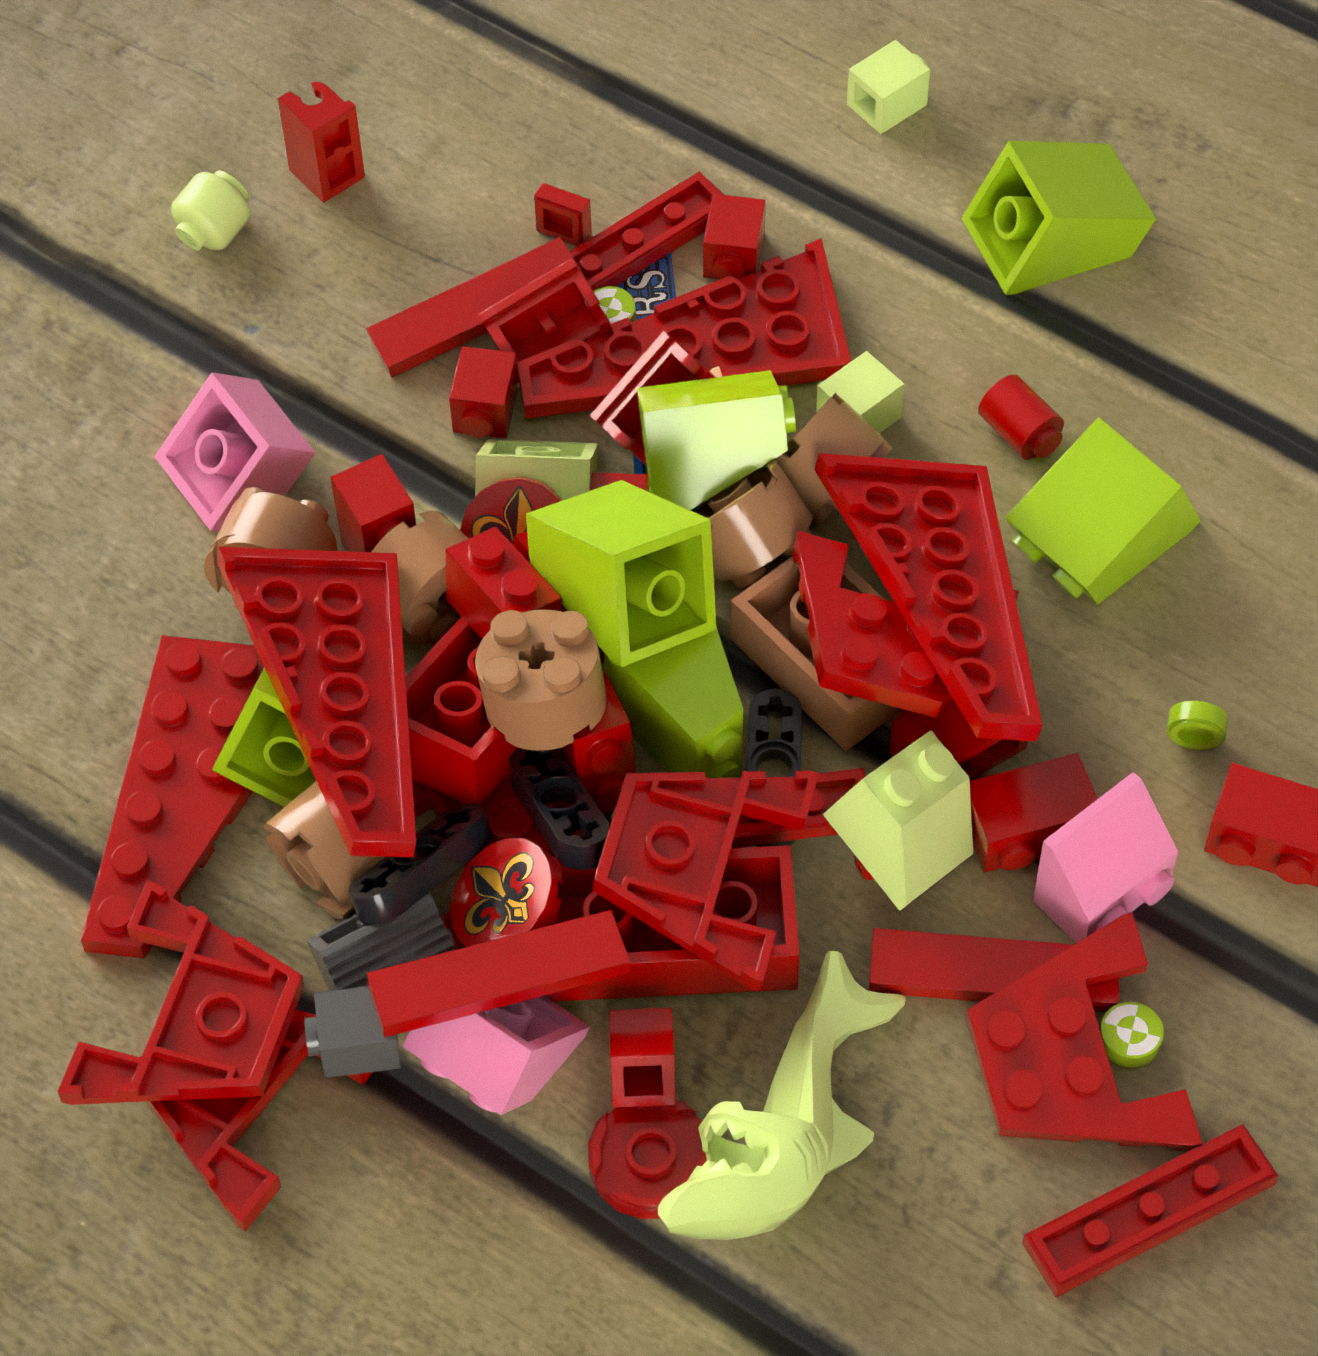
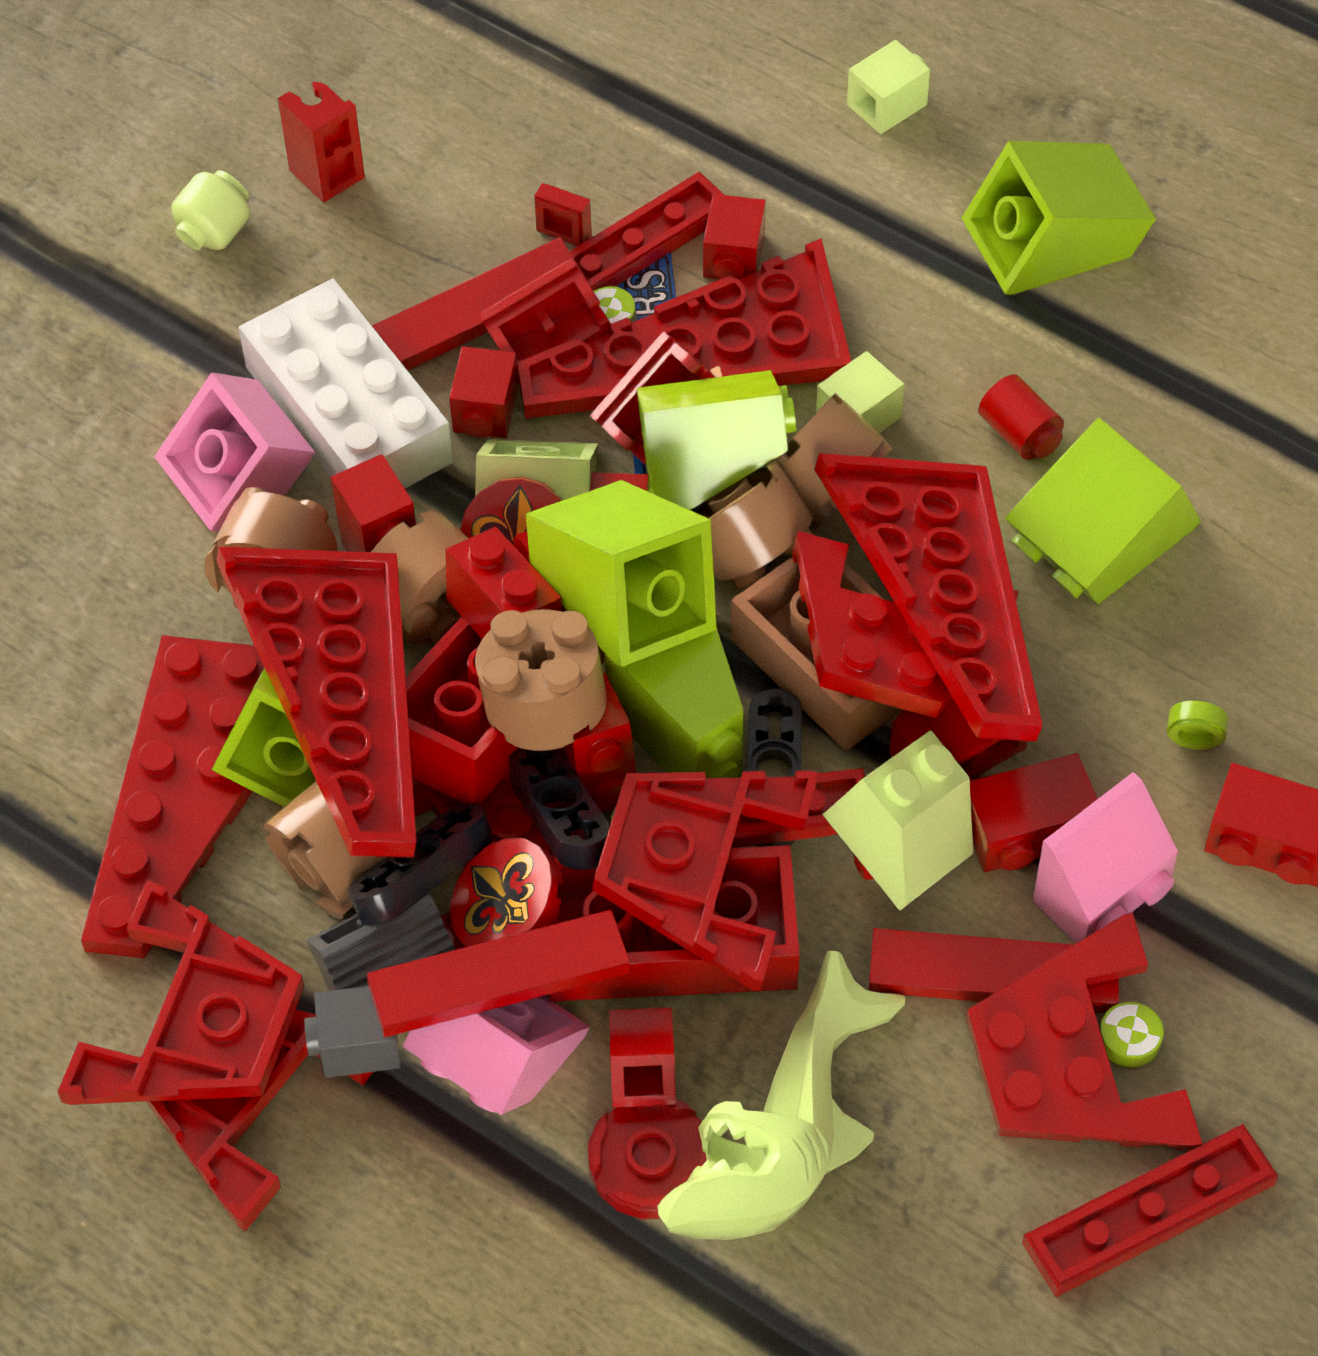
(345, 386): none -> white brick

